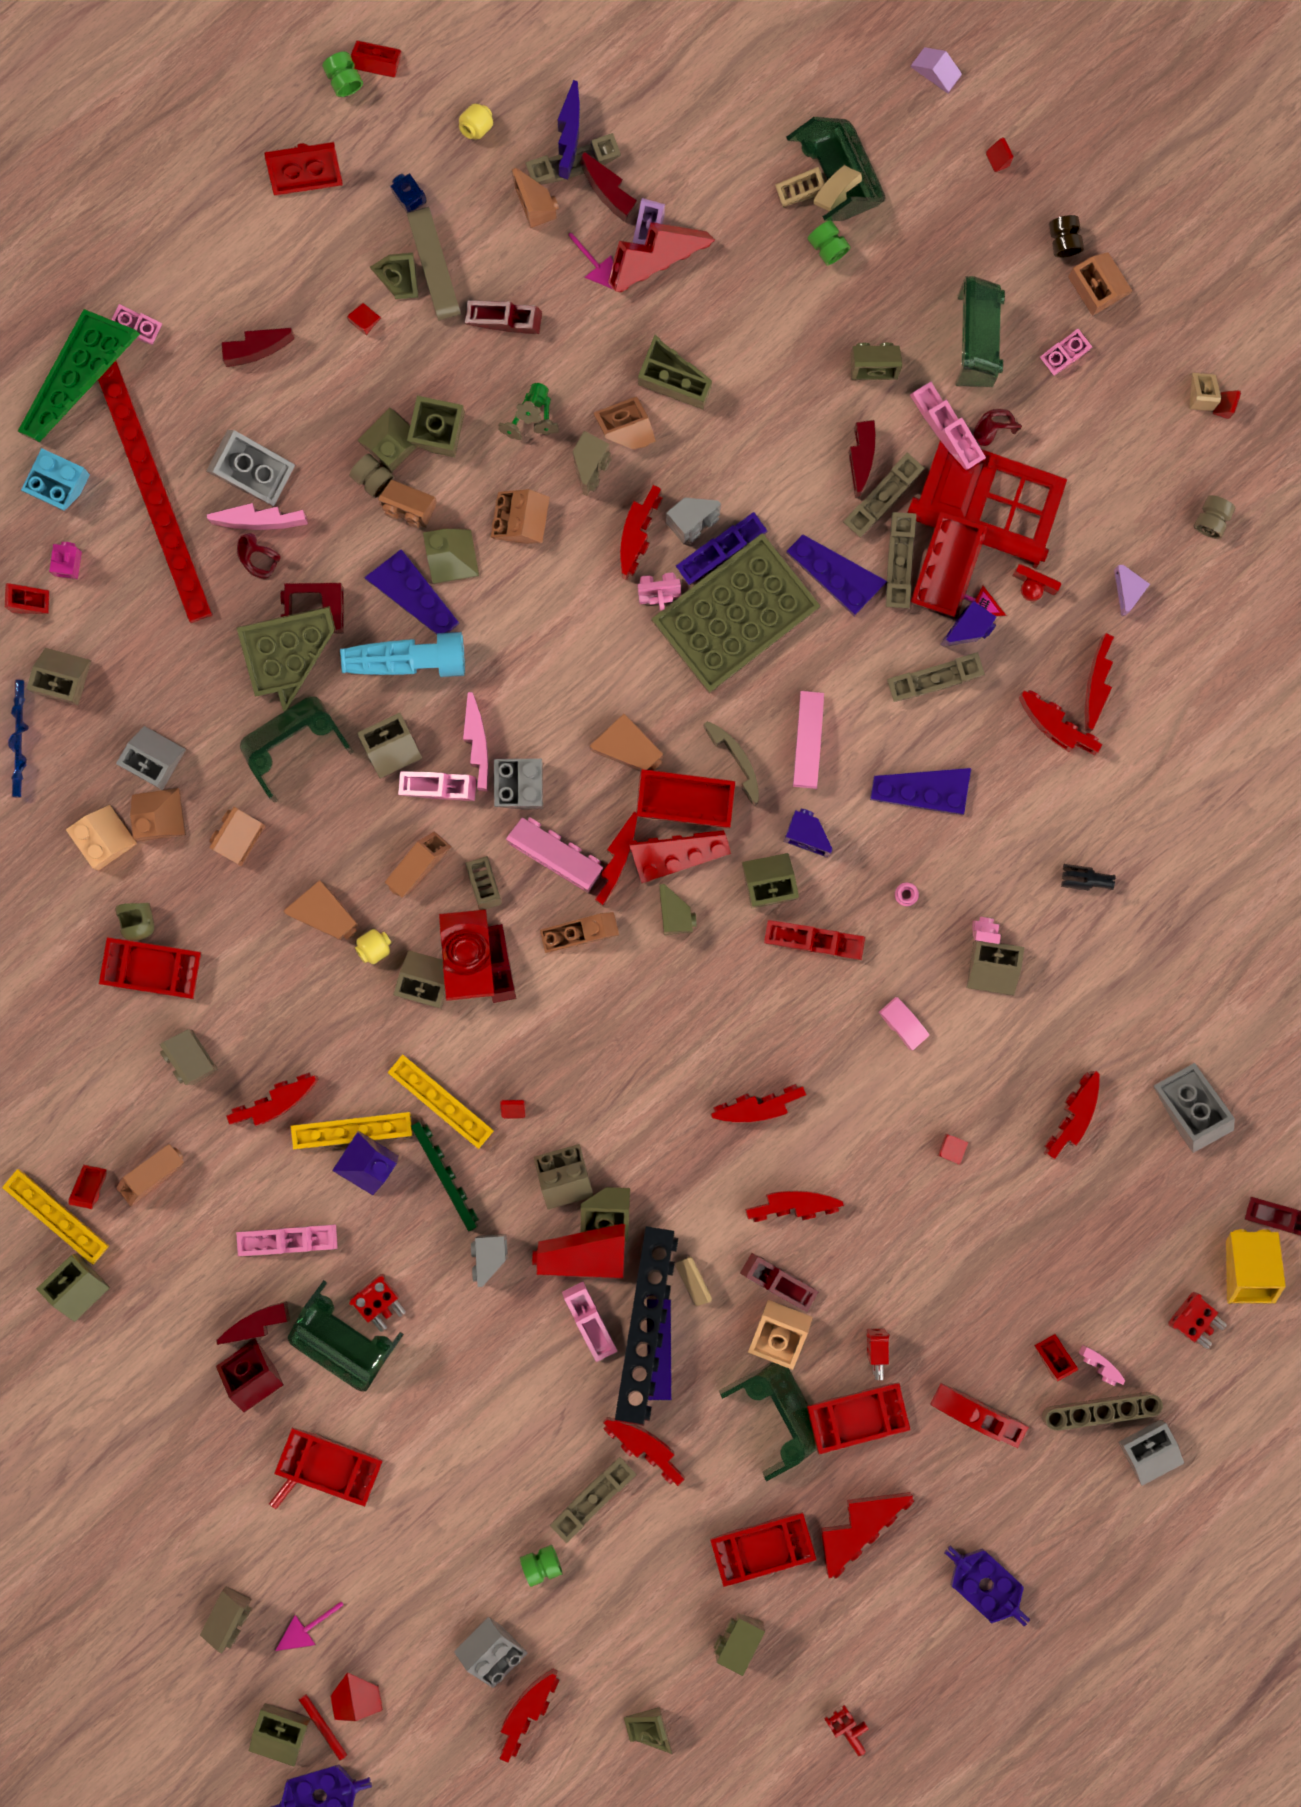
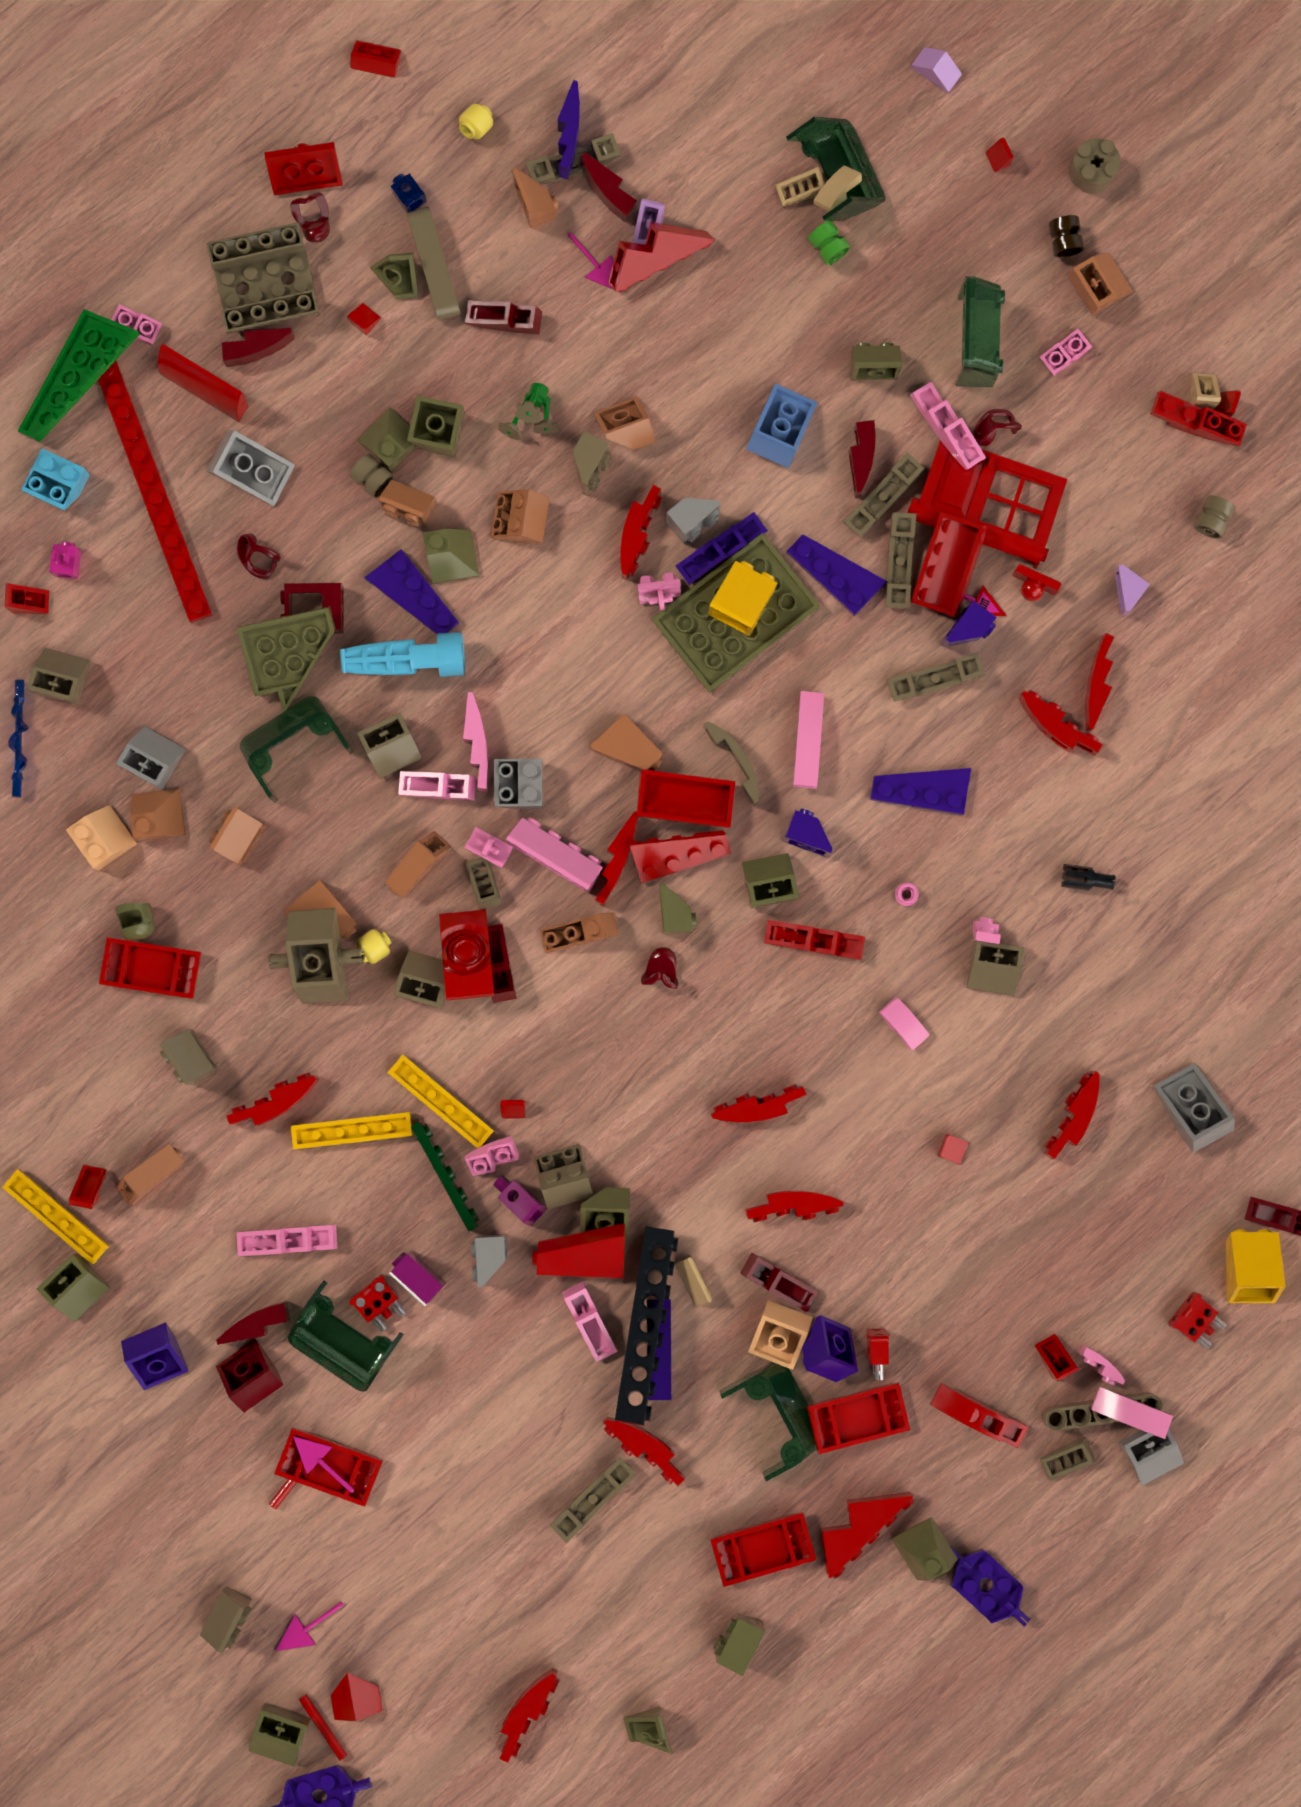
(154, 1356): none -> dark purple slope
(201, 383): none -> red slope
(248, 518): bright pink slope -> none
(261, 263): none -> dark tan slope
(312, 1453): none -> dark pink piece
(316, 230): none -> dark red piece
(316, 935): none -> dark tan slope
(344, 77): bright green wheel -> none
(366, 1163): dark purple slope -> none
(417, 1277): none -> magenta piece
(486, 1158): none -> bright pink slope
(488, 847): none -> bright pink hips
(490, 1653): light grey slope -> none
(526, 1207): none -> magenta torso
(541, 1565): bright green wheel -> none
(662, 967): none -> dark red piece
(673, 376): olive wedge -> none
(742, 597): none -> yellow slope
(781, 425): none -> medium blue slope
(829, 1350): none -> dark purple slope
(842, 1723): red arm -> none
(925, 1550): none -> olive slope
(1071, 1467): none -> dark tan slope
(1087, 157): none -> dark tan brick
(1132, 1412): none -> bright pink slope
(1198, 421): none -> red slope

